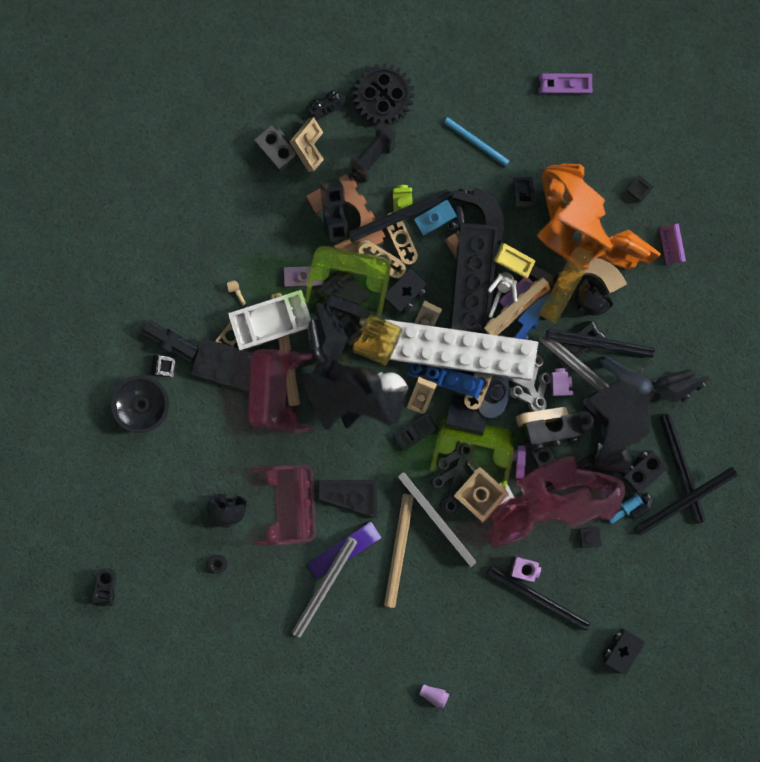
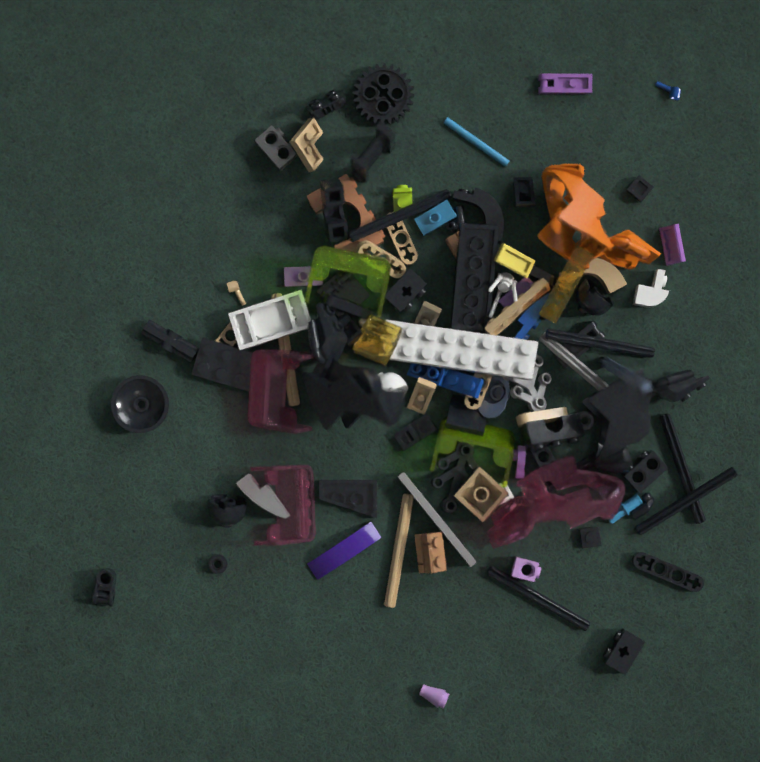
(163, 365): black slope -> none
(262, 496): none -> light grey slope
(324, 587): light grey axle -> none
(430, 552): none -> medium nougat brick
(561, 382): lavender brick -> none
(652, 296): none -> white brick
(667, 572): none -> black beam
(674, 91): none -> blue hand

